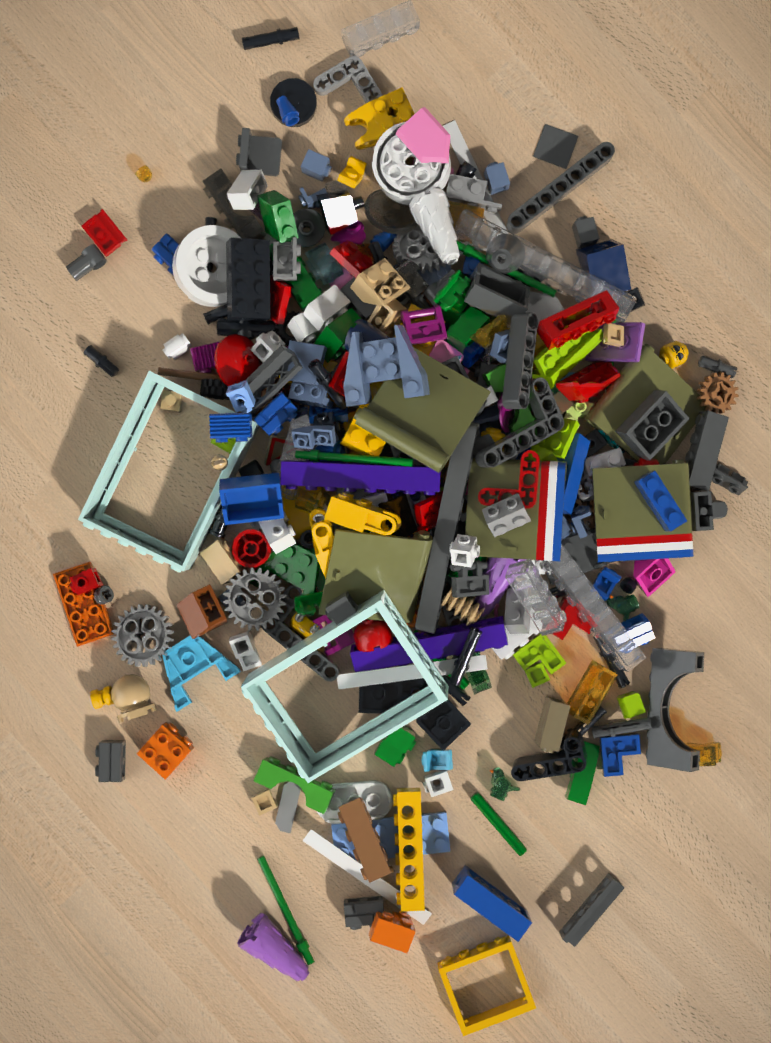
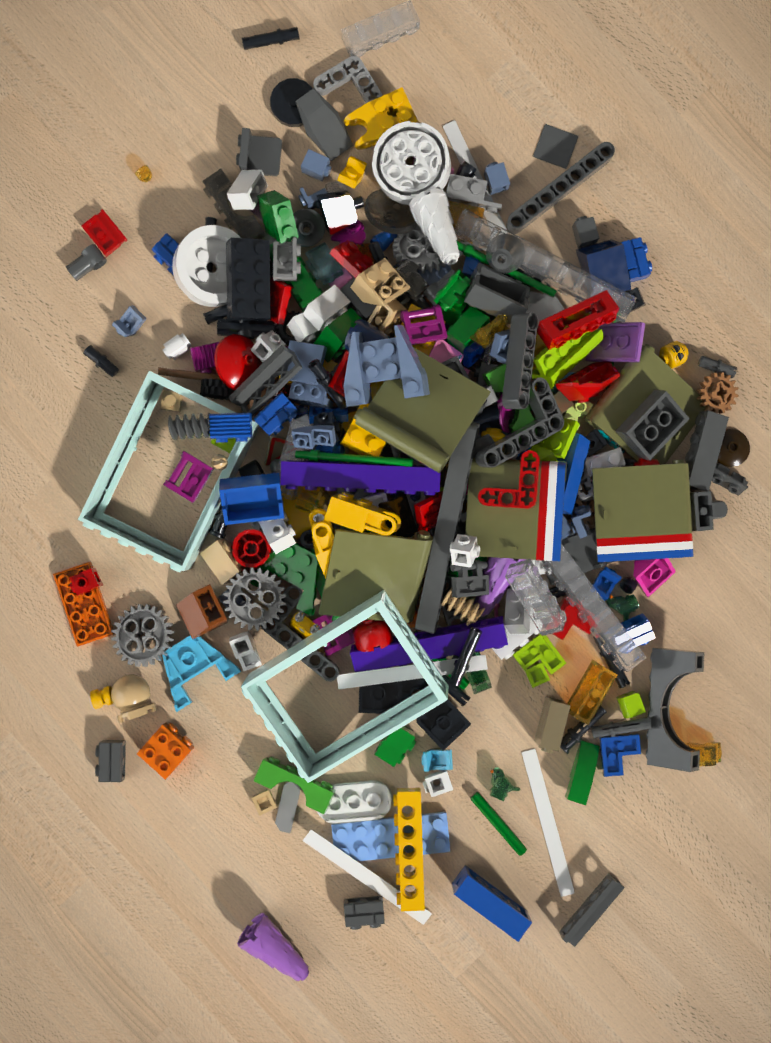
(99, 598): dark grey bush -> none
(129, 322): none -> sand blue bracket
(188, 427): none -> dark grey piece
(194, 479): none -> magenta plate
(241, 391): light blue brick -> none
(288, 113): blue cone -> none
(302, 943): green bar -> none
(307, 602): green hinge -> none
(323, 124): none -> dark grey piece
(341, 608): dark grey brick -> none
(365, 840): medium nougat wedge -> none
(393, 930): orange brick -> none
(425, 137): bright pink tile -> none
(495, 1014): yellow window -> none
(506, 515): light grey bracket -> none
(525, 767): black beam -> none
(548, 822): none -> white sticker
(613, 335): tan plate -> none
(636, 259): none -> blue brick
(660, 501): blue brick -> none
(733, 458): none -> dark brown dish

